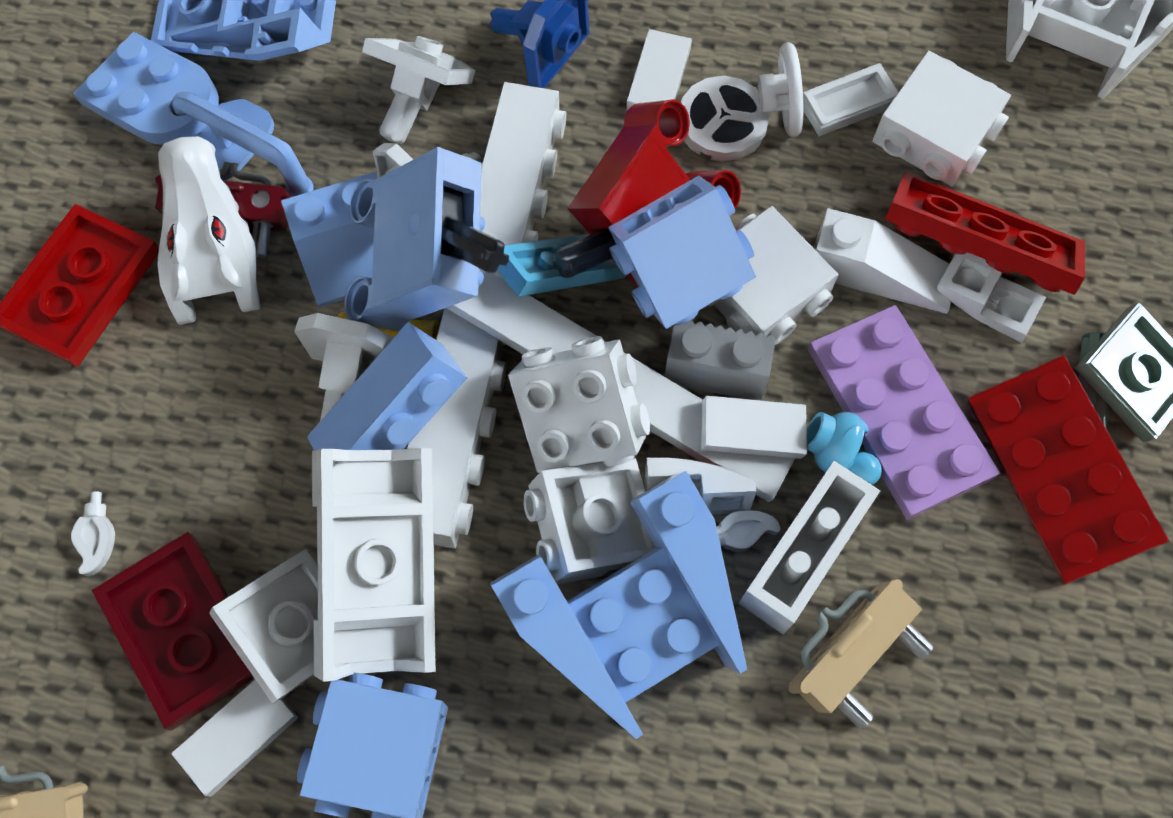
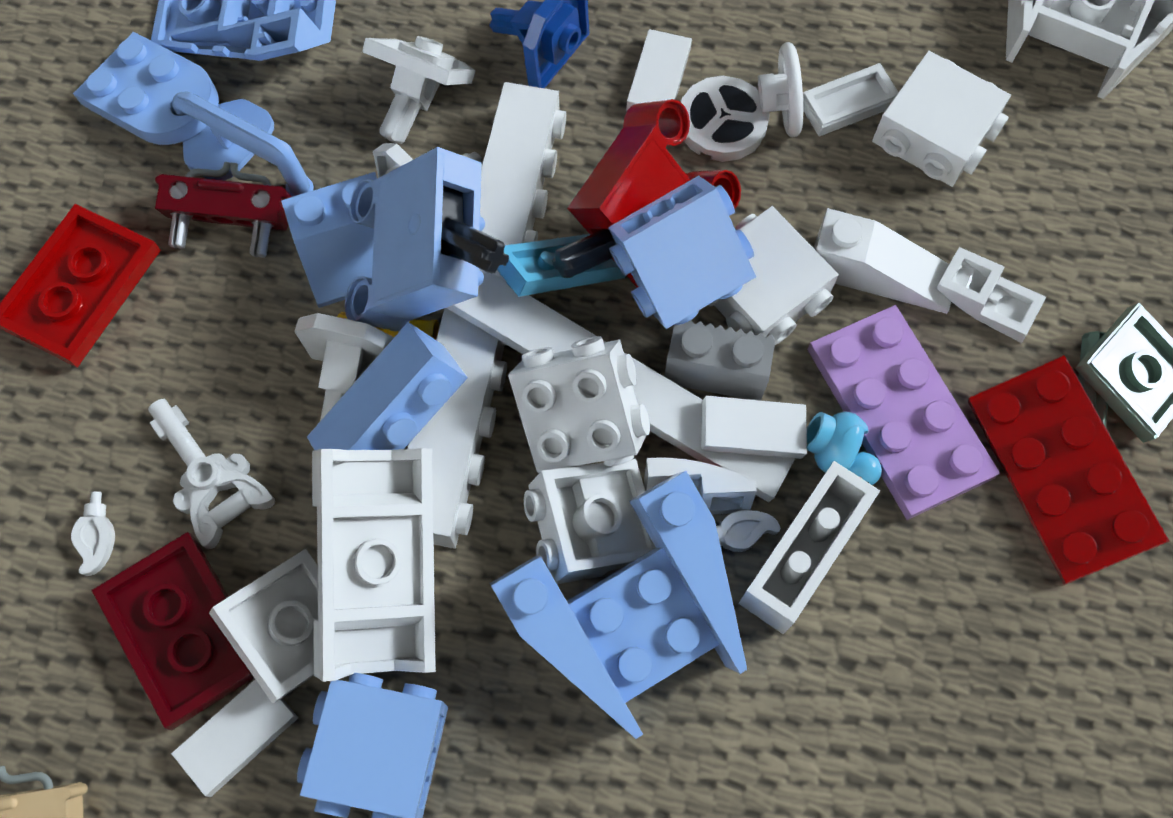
(203, 237): white animal -> none
(207, 477): none -> white piece
(856, 647): tan piece -> none
(989, 232): red plate -> none

